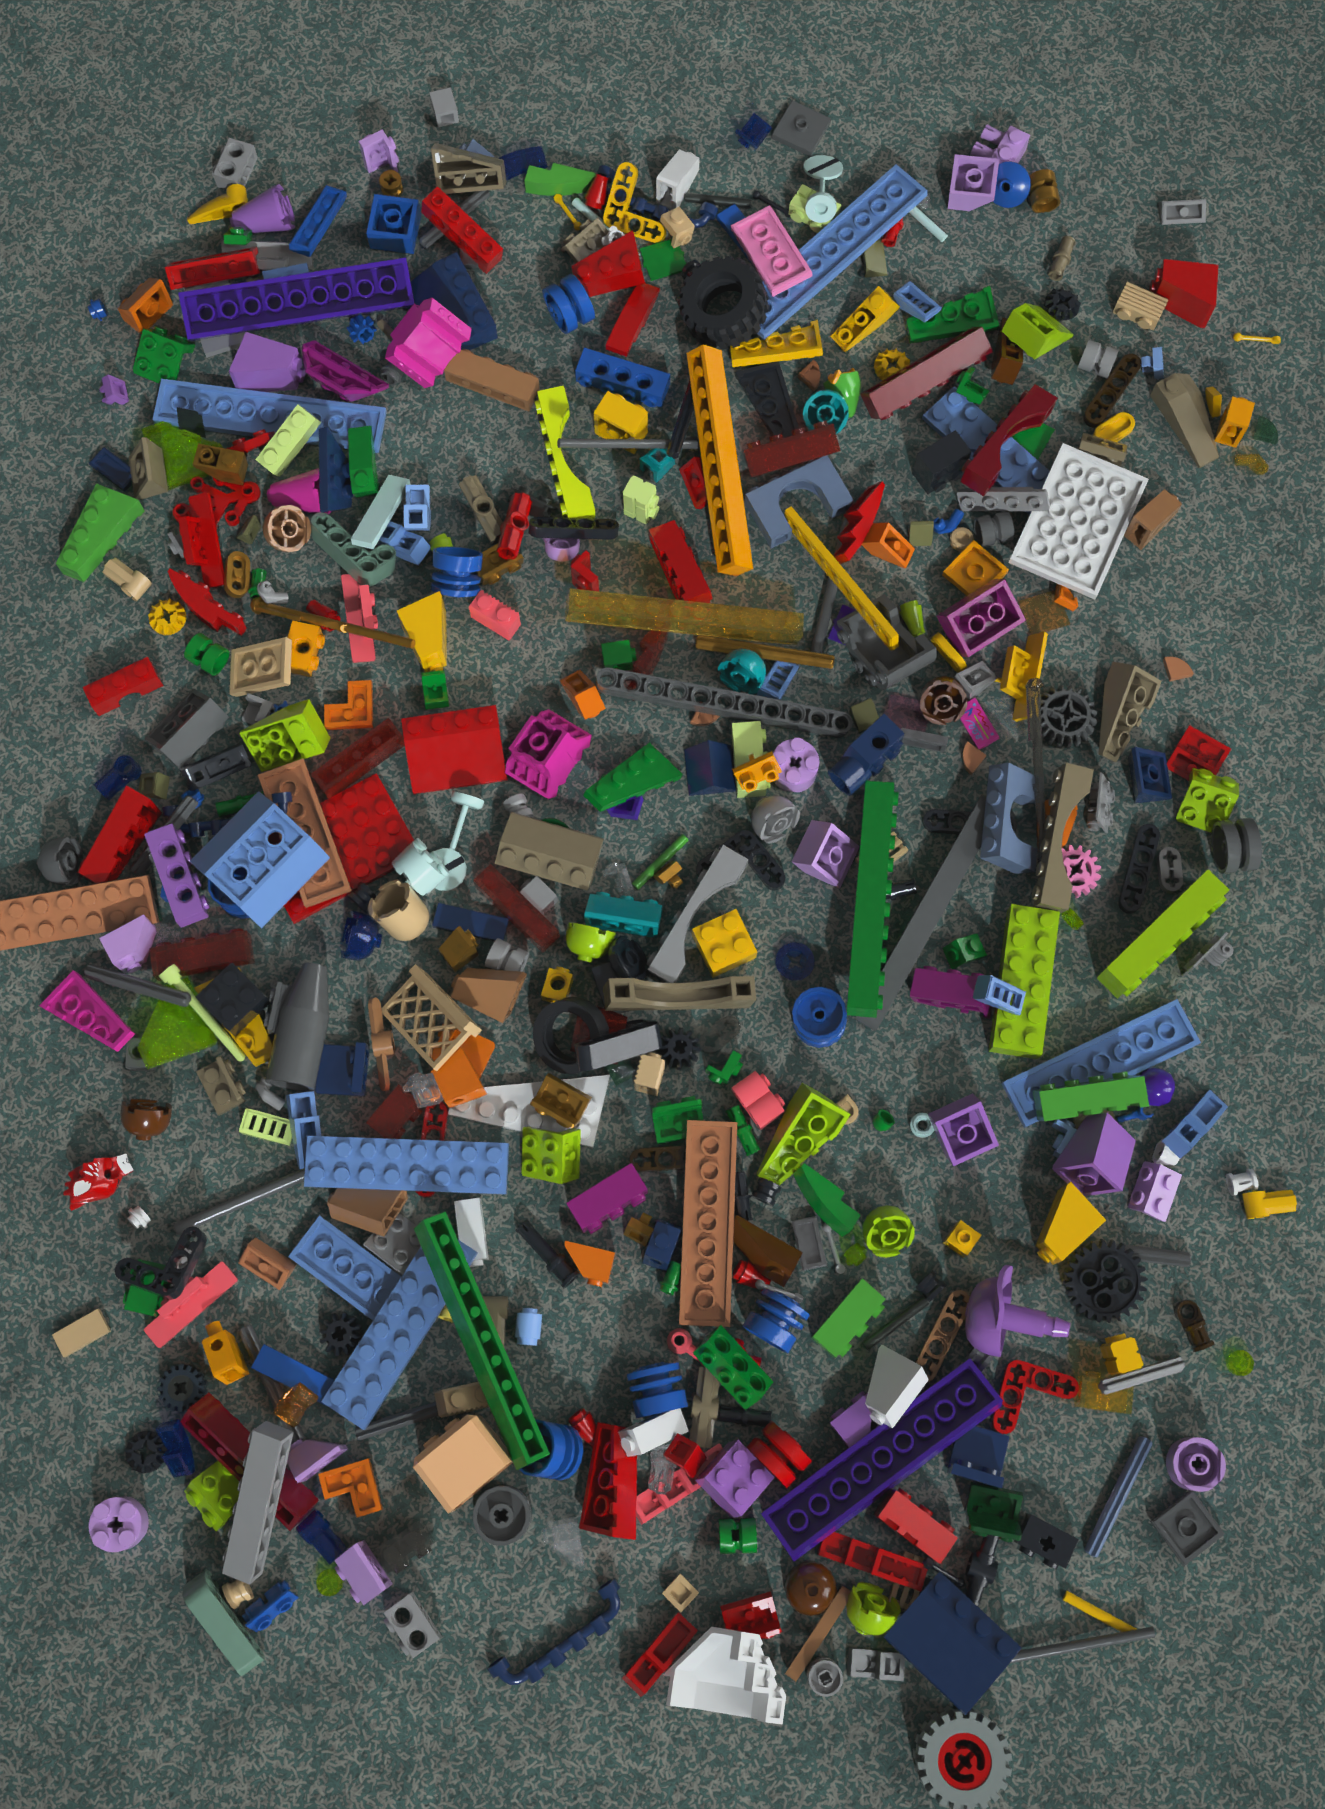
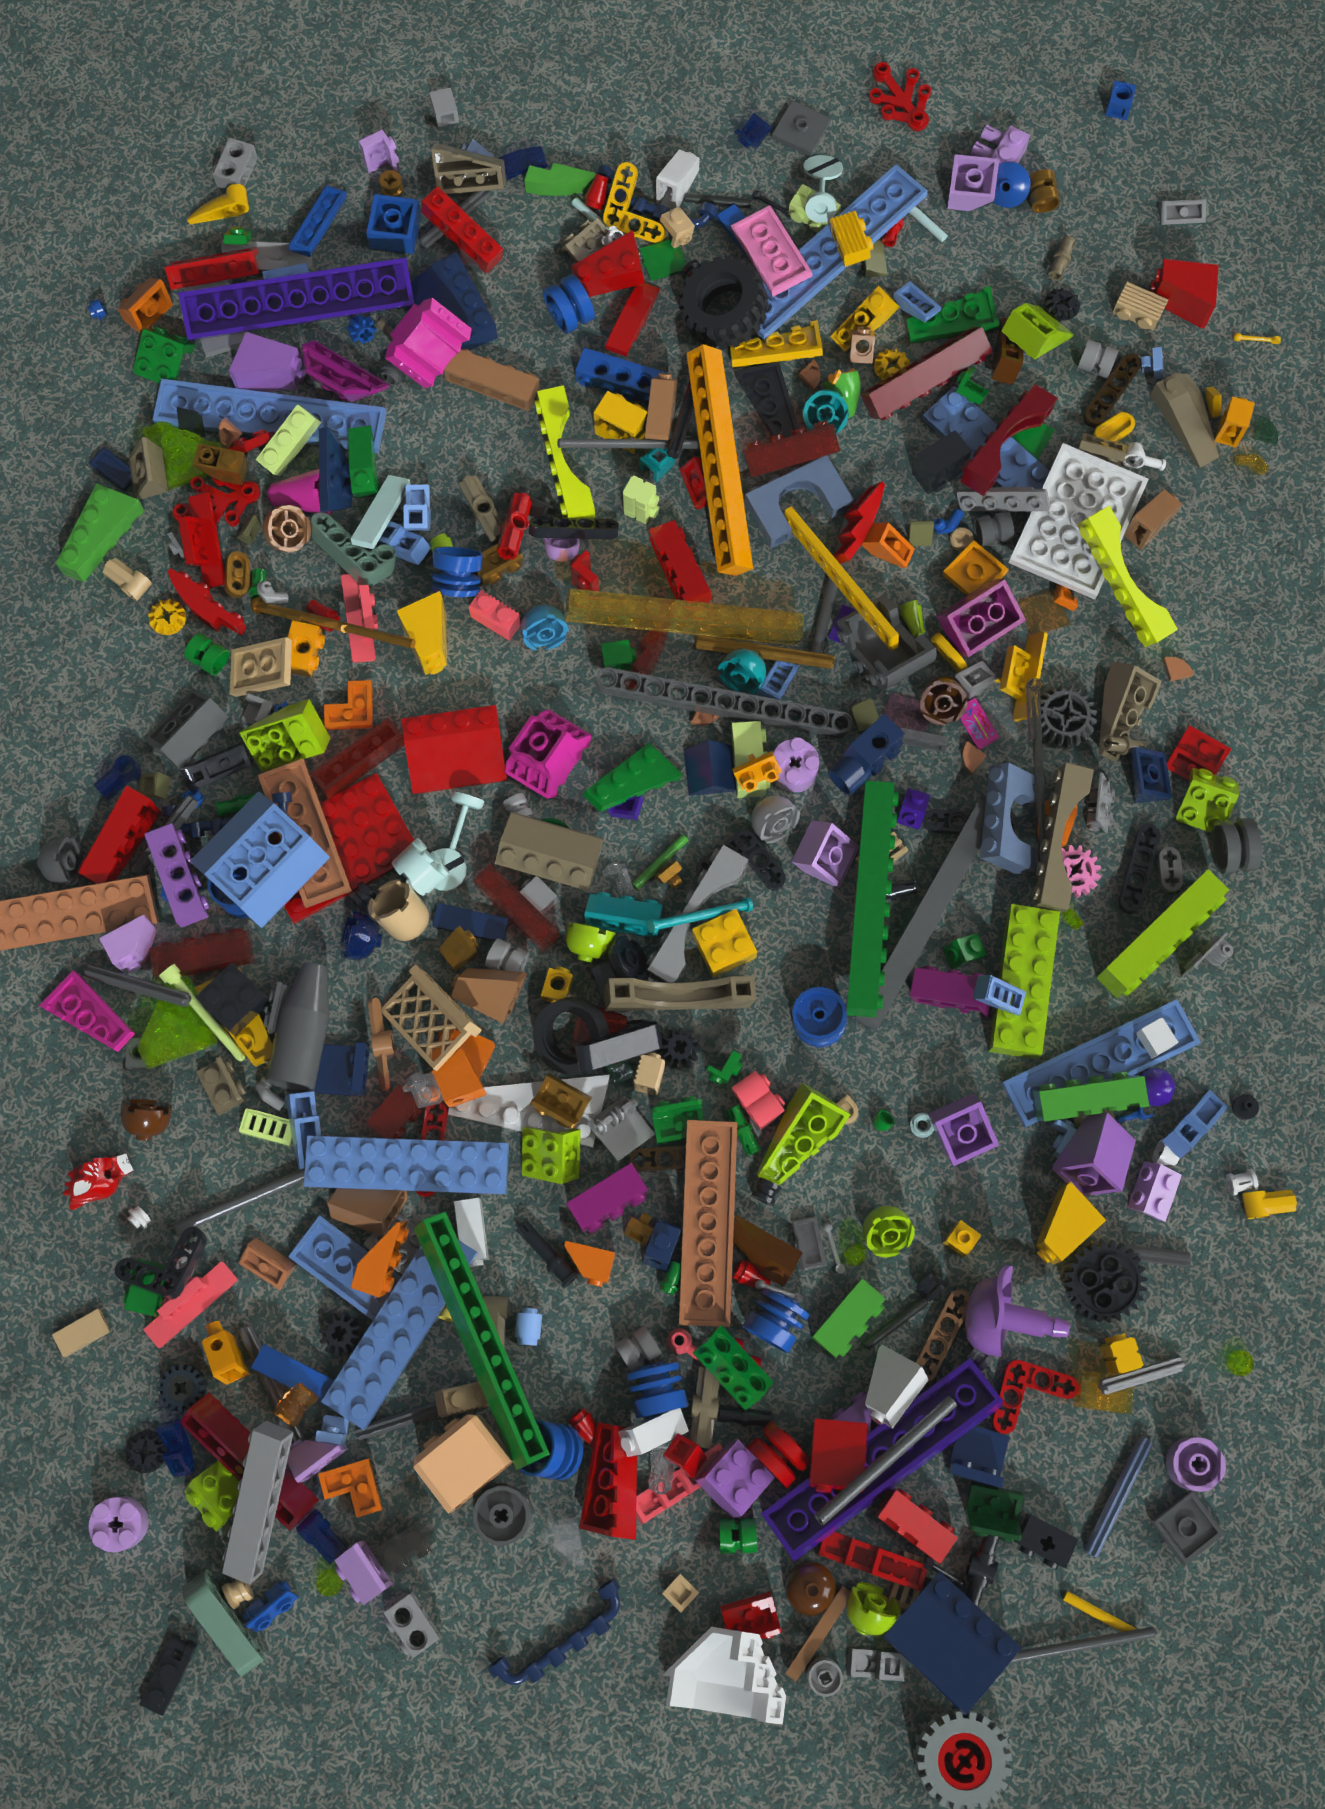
(114, 390): medium lavender tile -> none
(135, 678): red arch -> none
(168, 1675): none -> black plate
(228, 433): none -> nougat tile
(265, 212): medium lavender cone -> none
(333, 1430): none -> light blue bracket
(377, 1266): none -> orange slope
(435, 689): green bracket -> none
(543, 627): none -> dark azure cylinder
(559, 200): yellow hinge -> none
(583, 694): orange slope -> none
(621, 1128): none -> light grey hinge
(638, 1348): none -> light grey wheel
(654, 925): none -> teal bar
(659, 1654): red slope -> none
(661, 407): none -> medium nougat slope
(742, 1201): black axle -> none
(794, 950): clear blue gear -> none
(826, 1200): green slope -> none
(837, 1453): none -> red brick
(850, 238): none -> yellow brick
(862, 355): none -> medium nougat brick
(885, 1460): none -> dark grey piece
(900, 98): none -> red plant
(913, 808): none -> dark purple bracket
(1103, 538): none -> neon yellow arch
(1120, 100): none -> blue brick
(1121, 744): none -> dark tan pin
(1136, 452): none -> white bar
(1157, 1037): none -> white panel
(1194, 1326): dark brown connector -> none
(1245, 1107): none -> black tile

